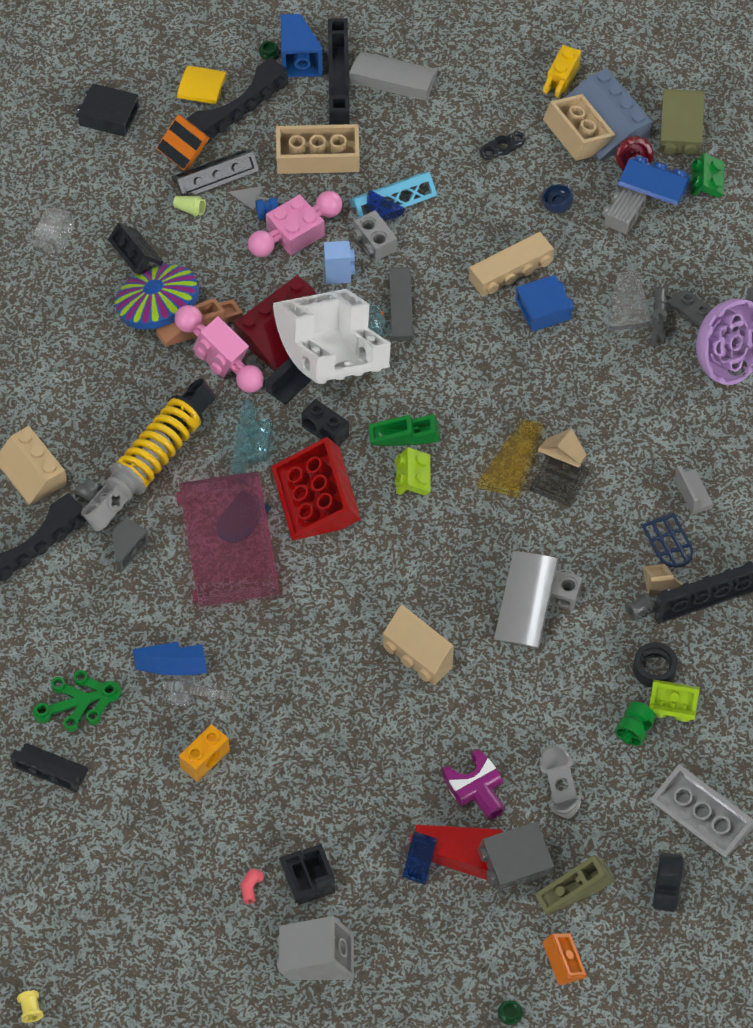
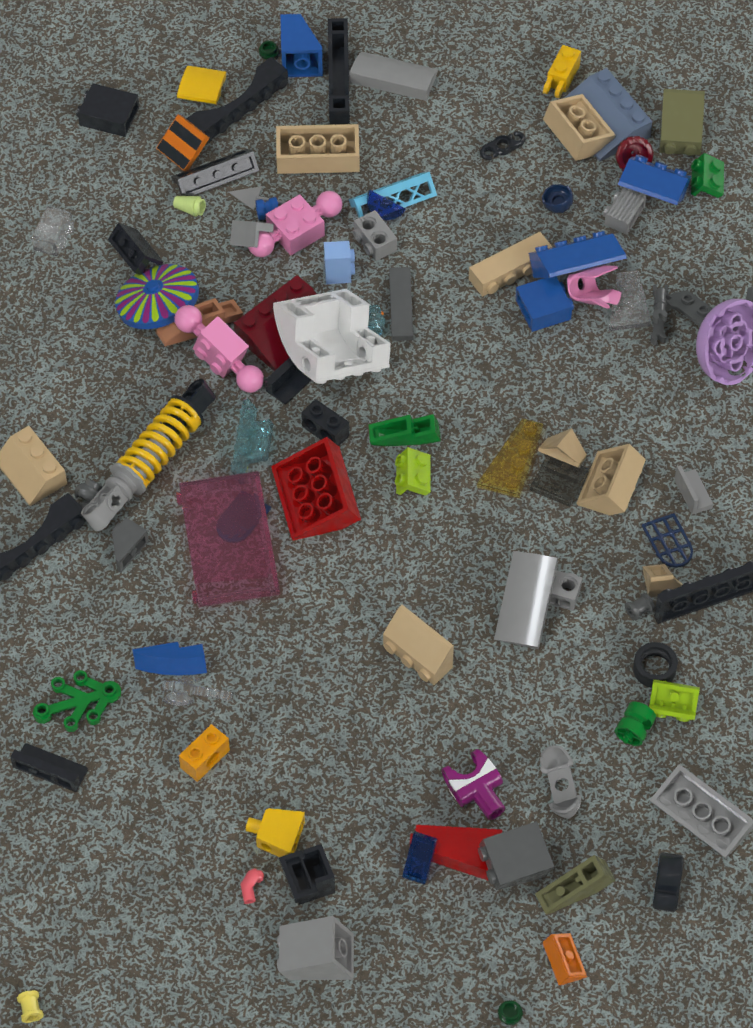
(247, 232): none -> light grey panel
(277, 831): none -> yellow torso
(575, 255): none -> blue slope
(590, 293): none -> bright pink piece
(612, 480): none -> tan slope

